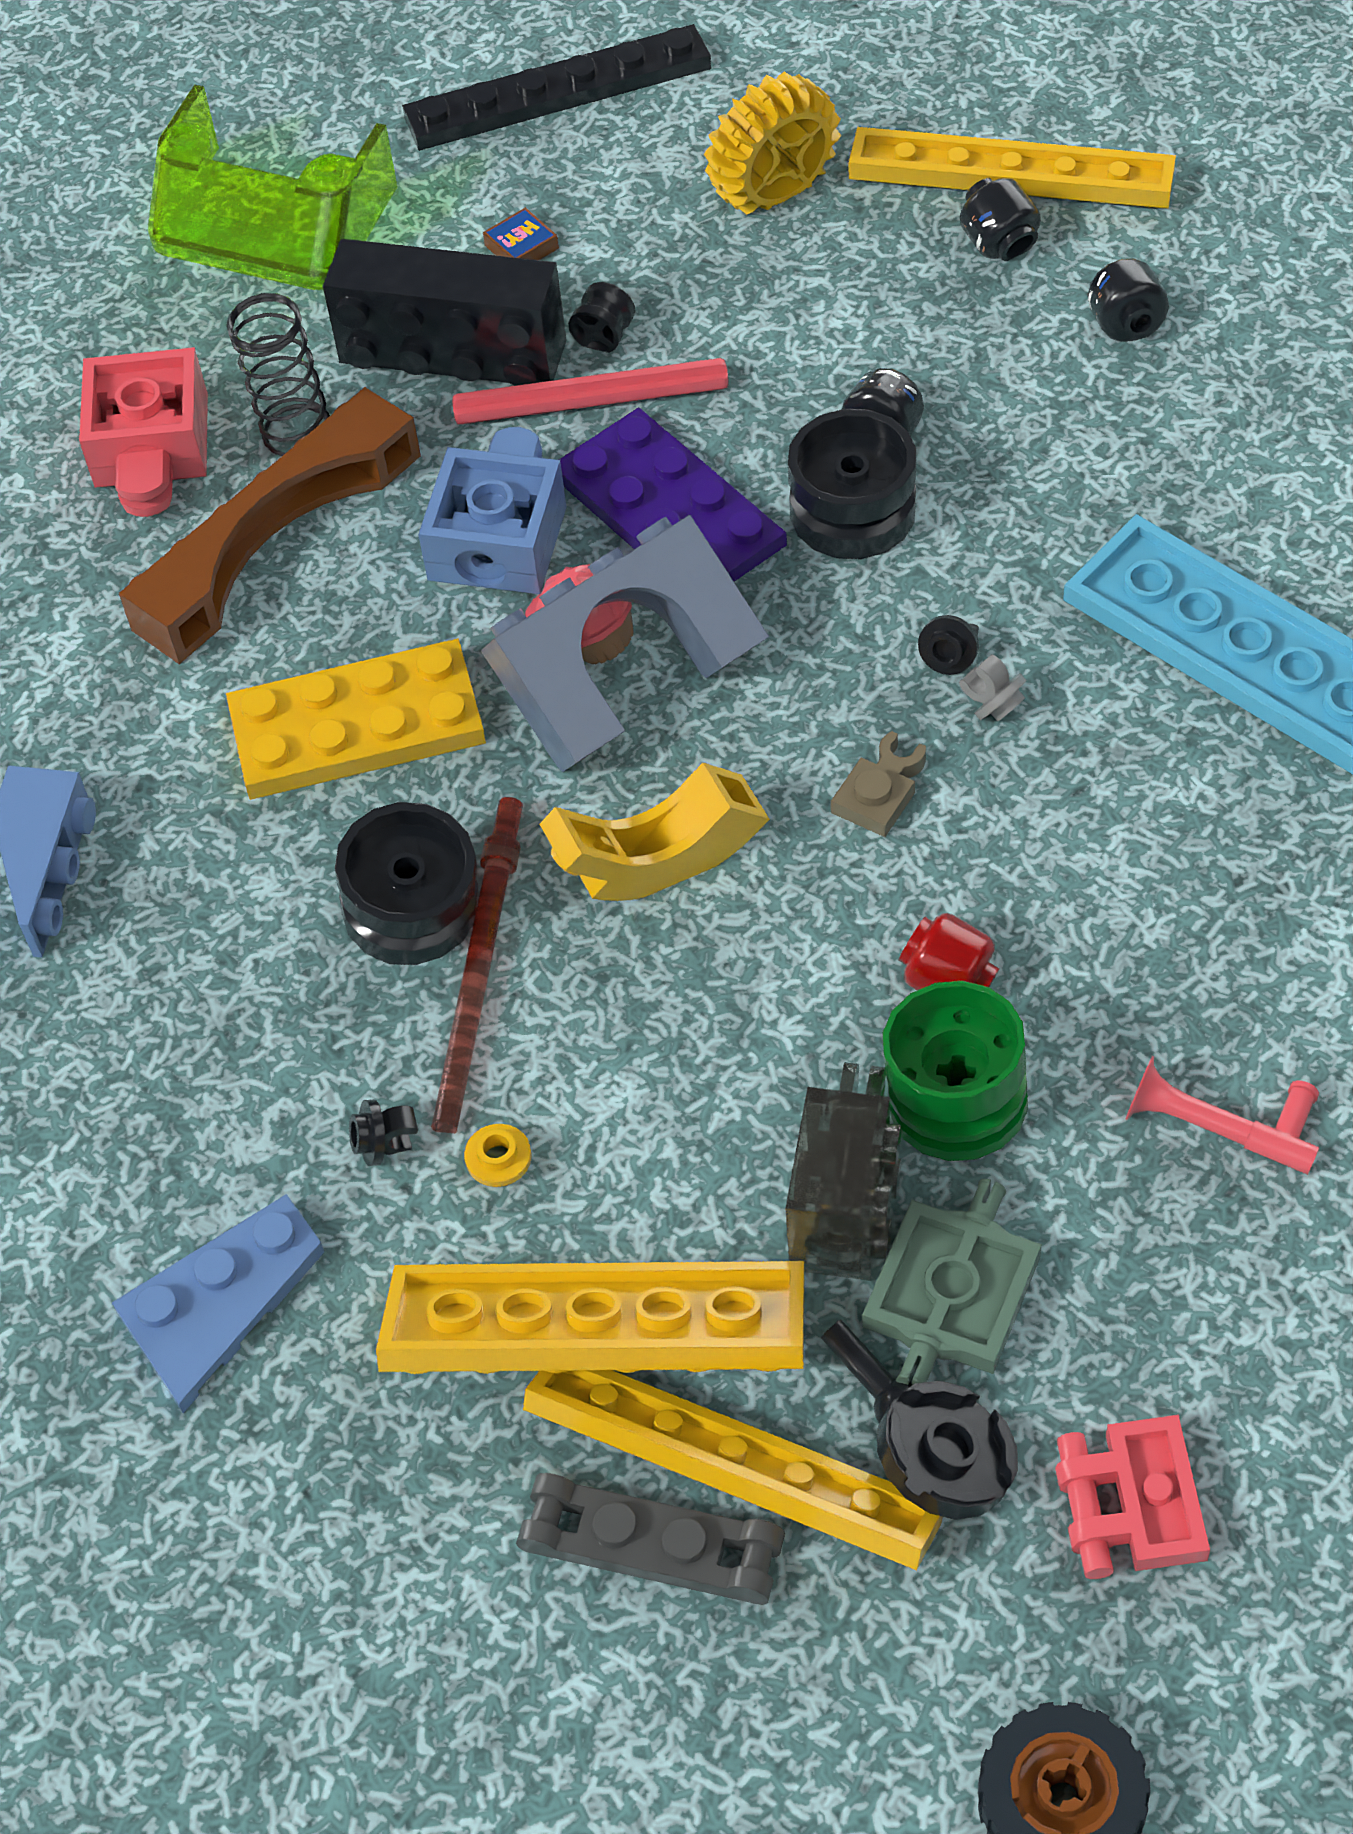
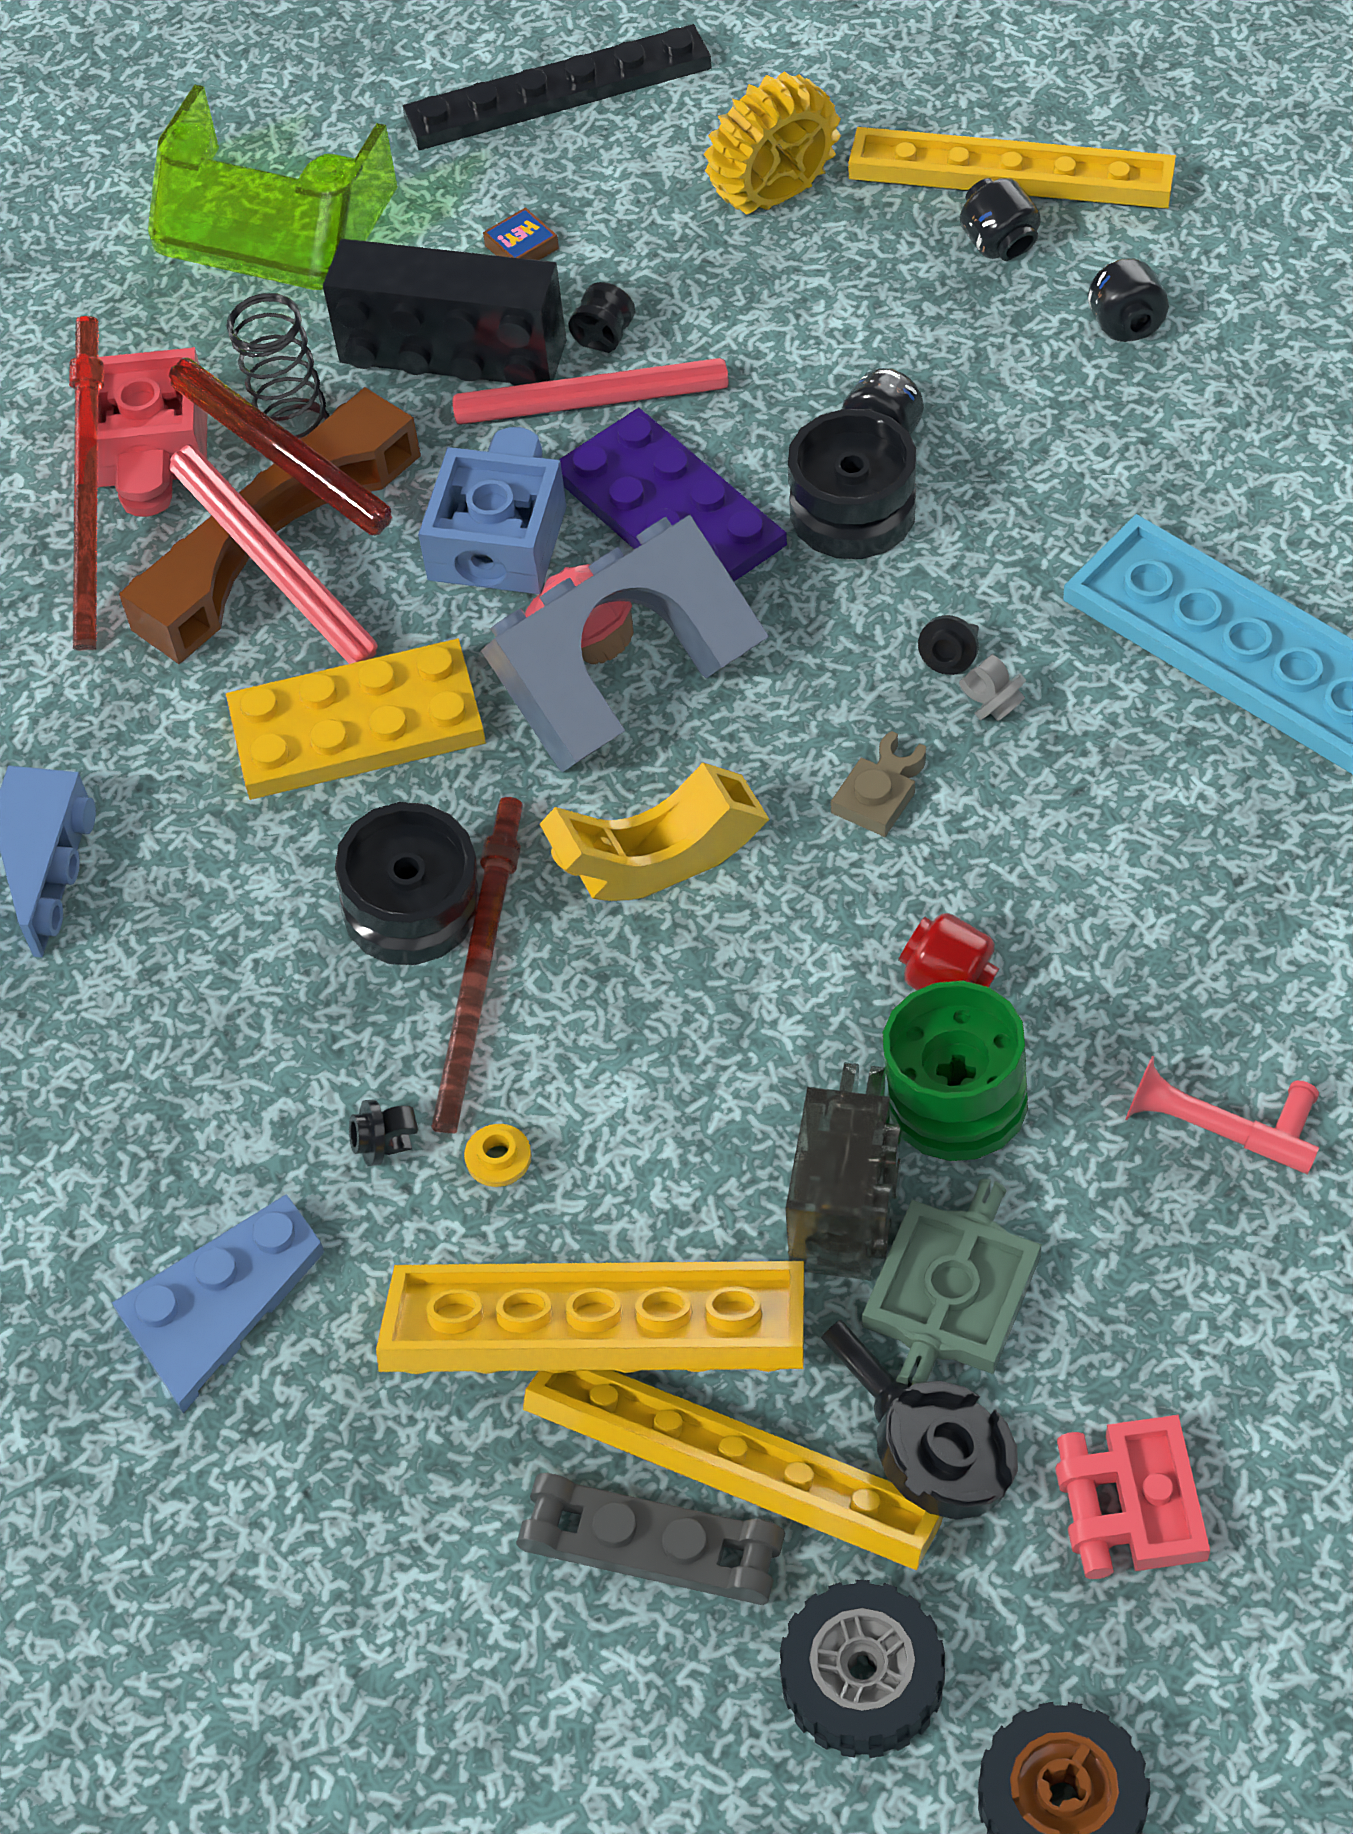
(86, 377): none -> clear red bar
(272, 555): none -> coral axle
(281, 446): none -> clear red axle
(899, 1645): none -> black wheel

